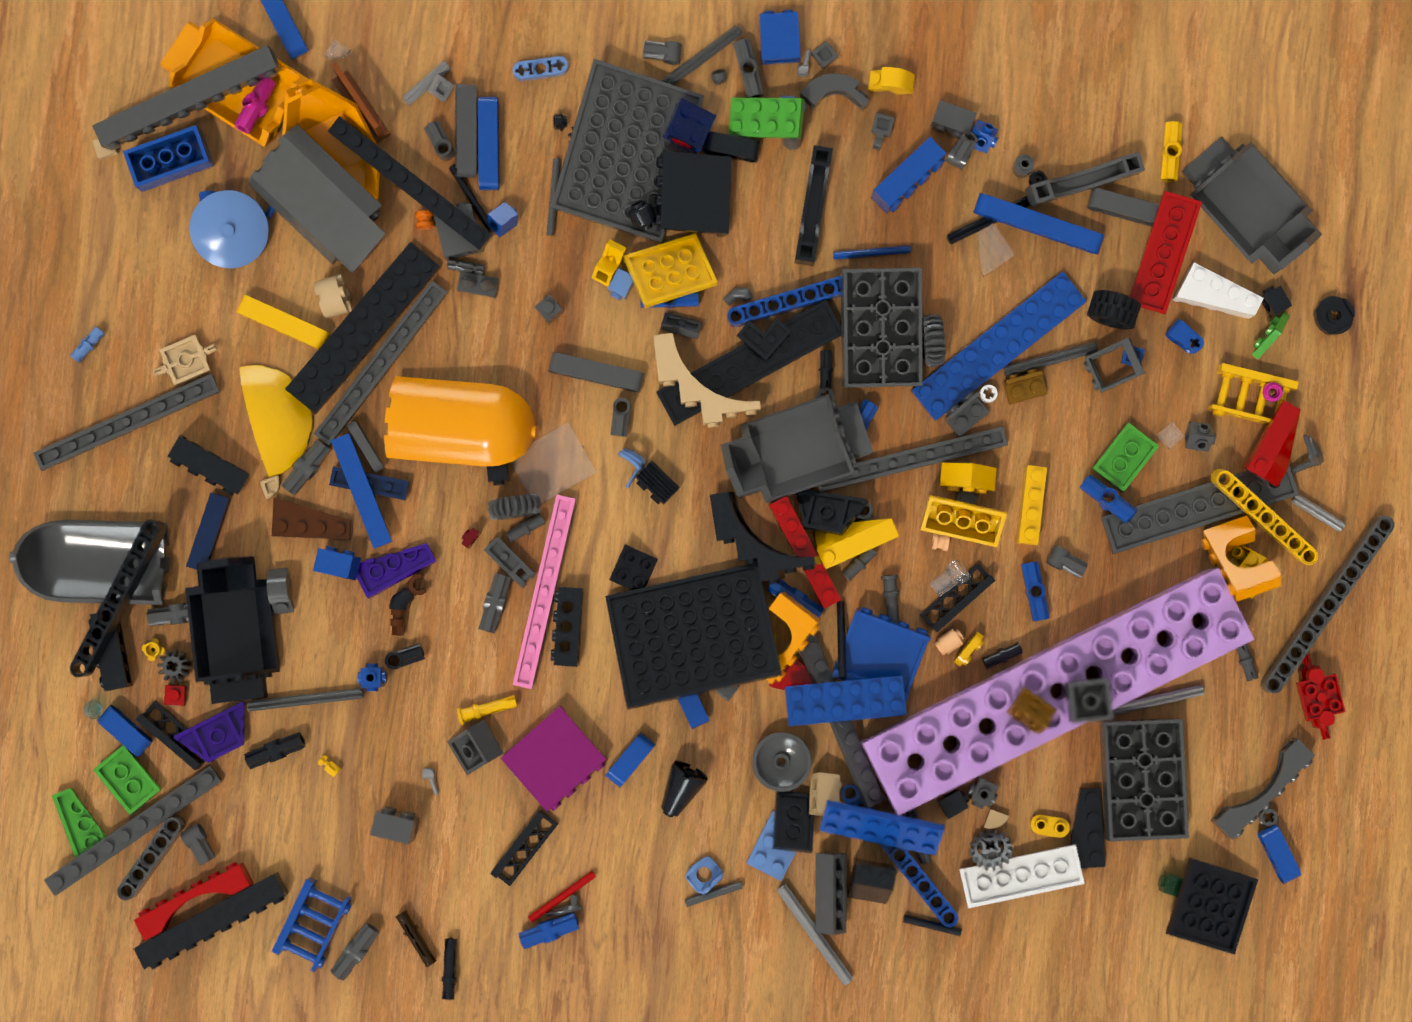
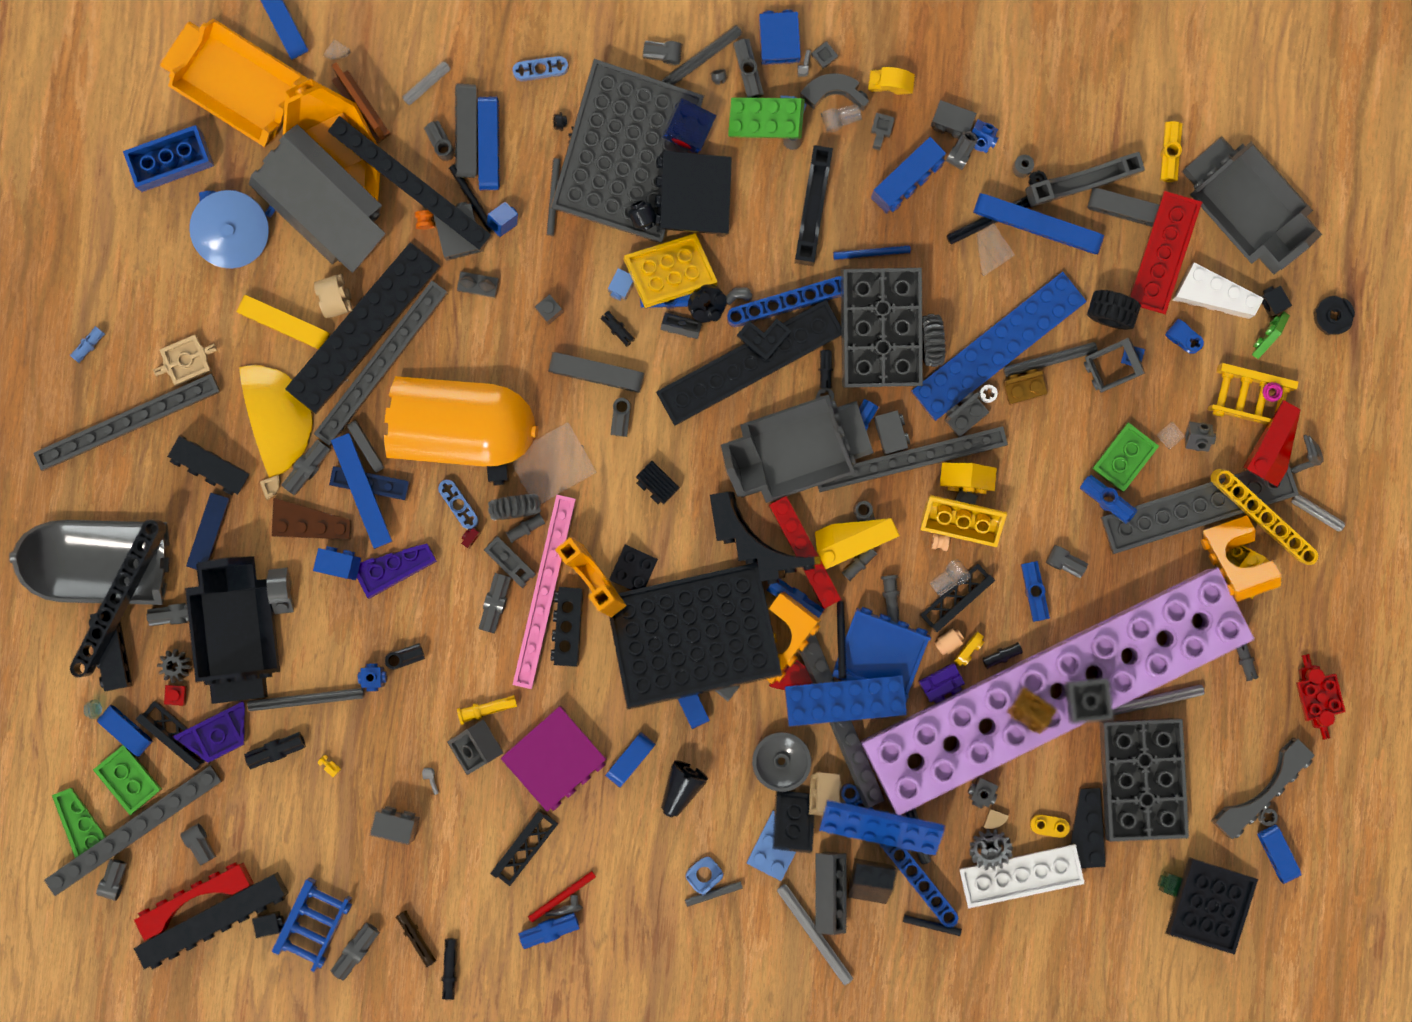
(101, 152): tan tile -> none
(110, 885): none -> dark grey piece
(144, 864): dark grey beam -> none
(147, 649): yellow plate -> none
(187, 98): dark grey brick -> none
(255, 105): dark pink piece -> none
(268, 924): none -> black brick
(400, 603): piece -> none
(440, 88): light grey plate -> none
(446, 495): none -> medium blue beam
(464, 266): dark grey axle -> none
(603, 593): none -> light orange arch
(609, 262): yellow brick -> none
(617, 328): none -> black pin
(635, 459): medium blue piece -> none
(713, 310): none -> black plate
(713, 406): tan arch -> none
(732, 146): black beam -> none
(828, 511): black wing -> none
(837, 118): none -> clear piece
(891, 432): none -> dark grey brick
(941, 683): none -> dark purple brick
(953, 803): black brick -> none
(1031, 505): yellow brick -> none
(1335, 599): dark grey beam -> none

